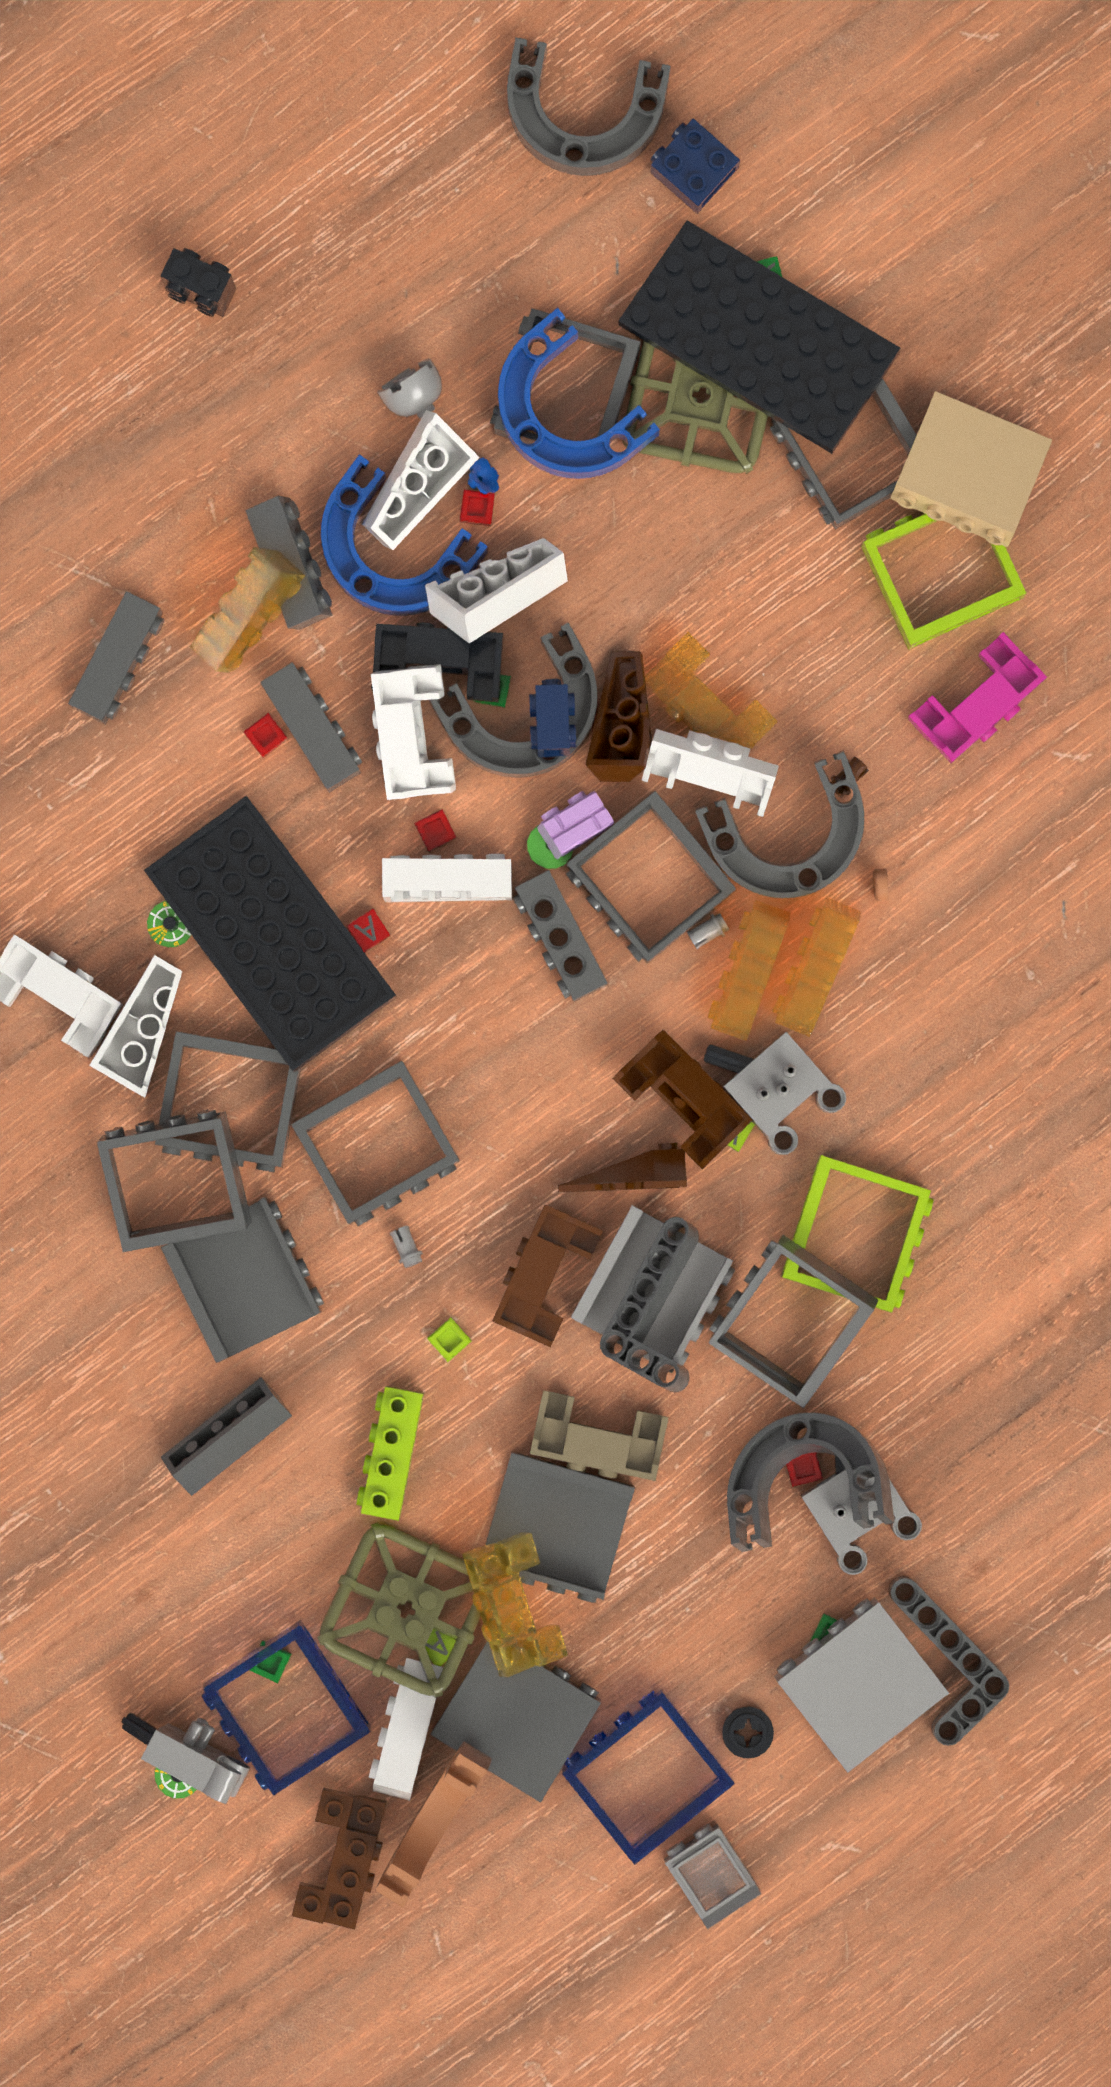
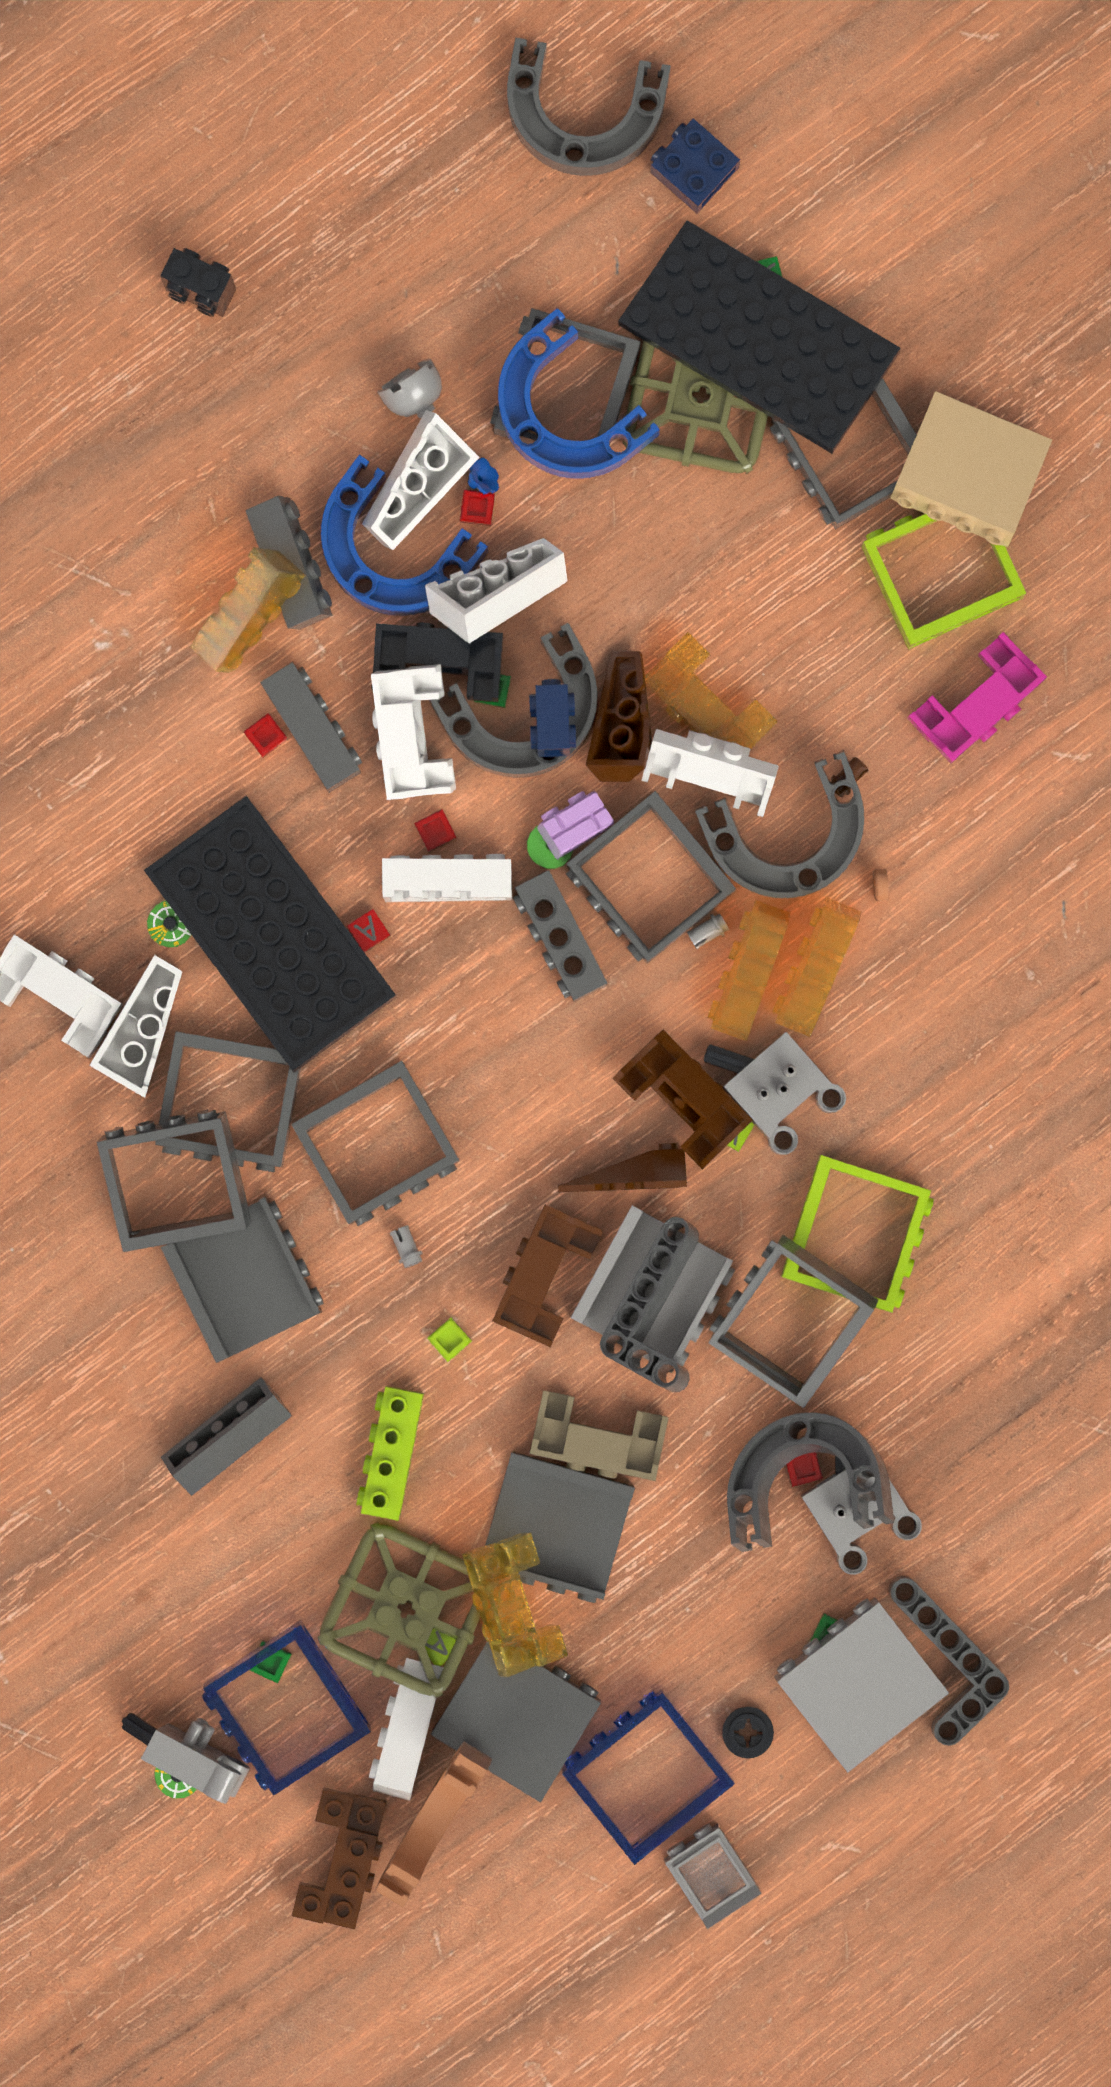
(116, 658): dark grey brick -> none

